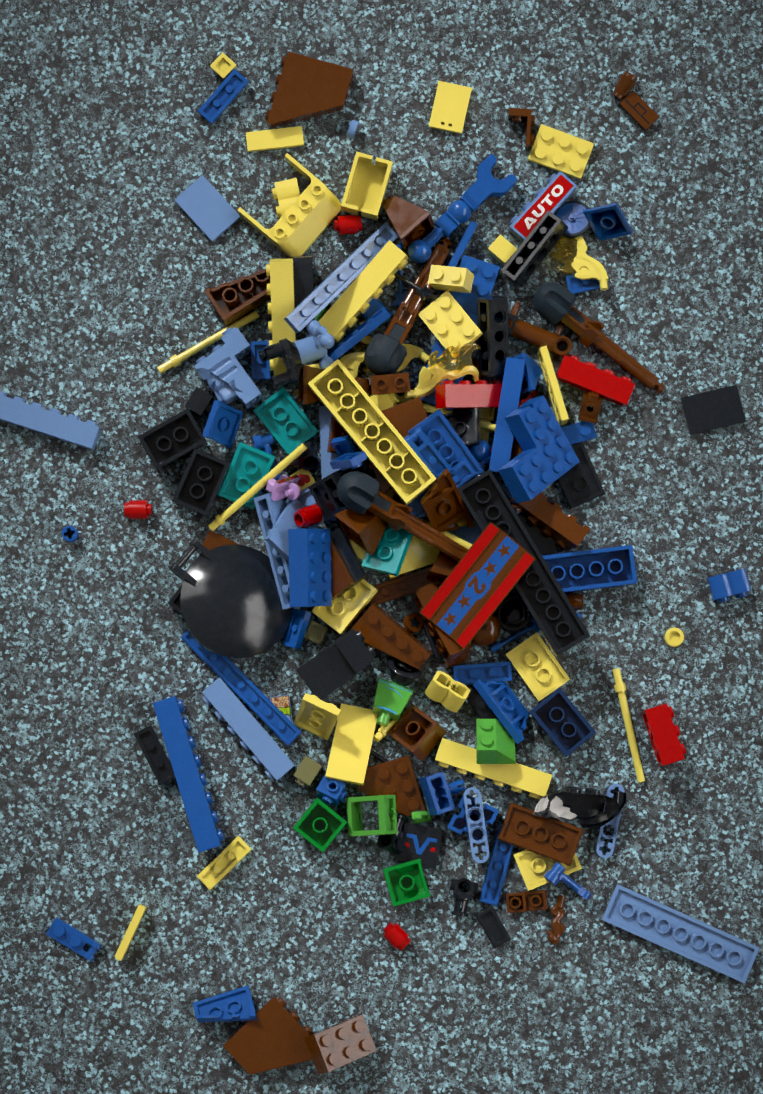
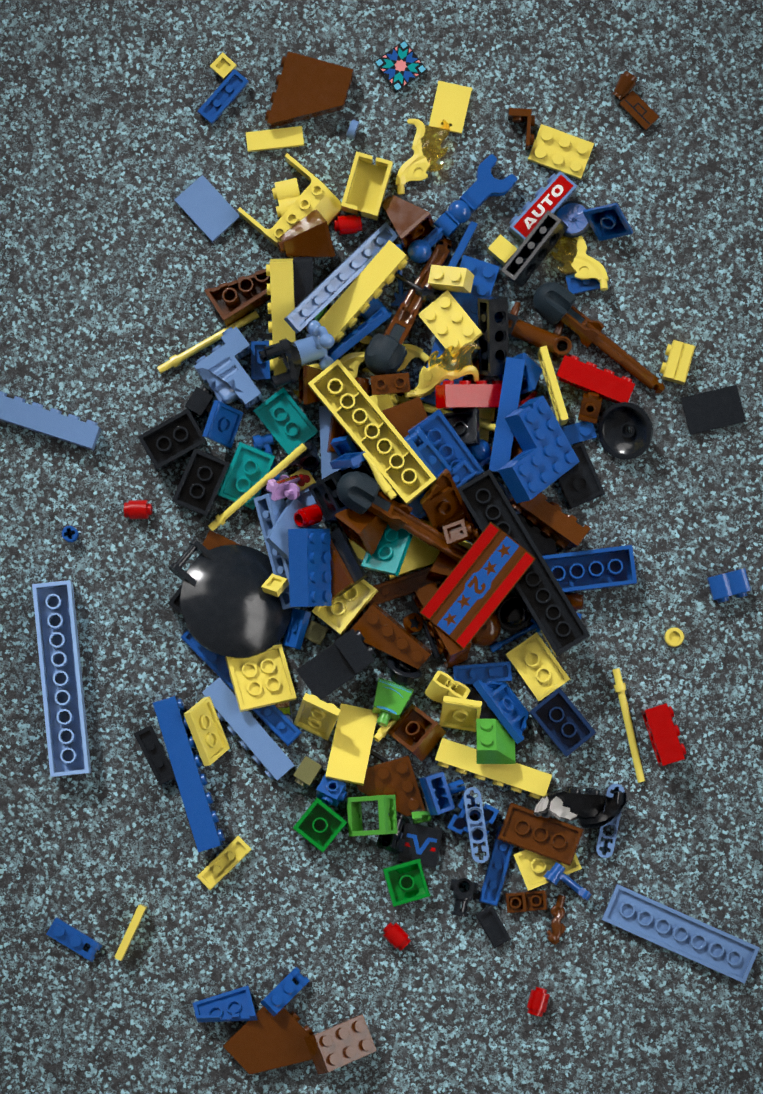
(61, 678): none -> light blue brick
(206, 731): none -> light yellow plate
(261, 679): none -> light yellow plate
(275, 585): none -> light yellow plate
(284, 991): none -> blue plate
(308, 238): none -> reddish brown slope
(383, 483): none -> light yellow animal
(400, 66): none -> tile
(426, 154): none -> piece
(460, 531): none -> reddish brown bracket
(460, 713): none -> light yellow tile
(538, 1001): none -> red brick
(614, 430): none -> black dish
(678, 362): none -> light yellow brick

